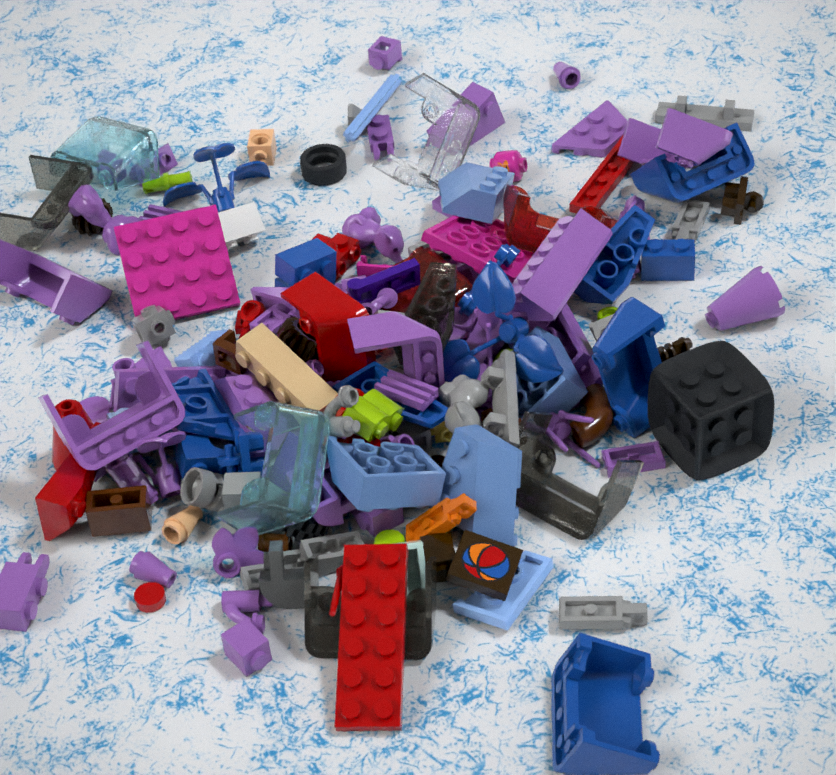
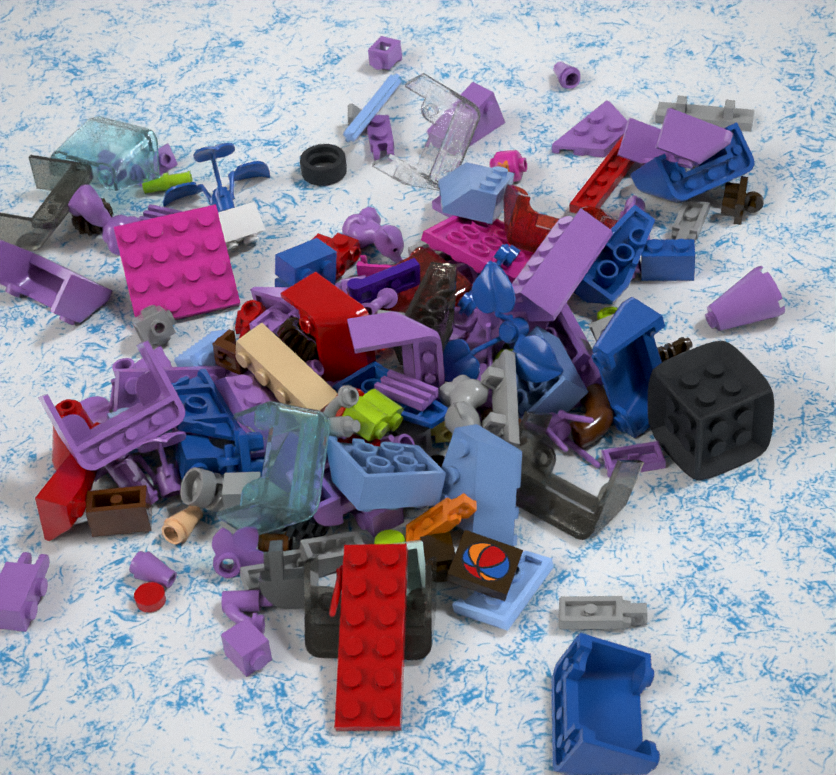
(262, 146): light nougat brick -> none

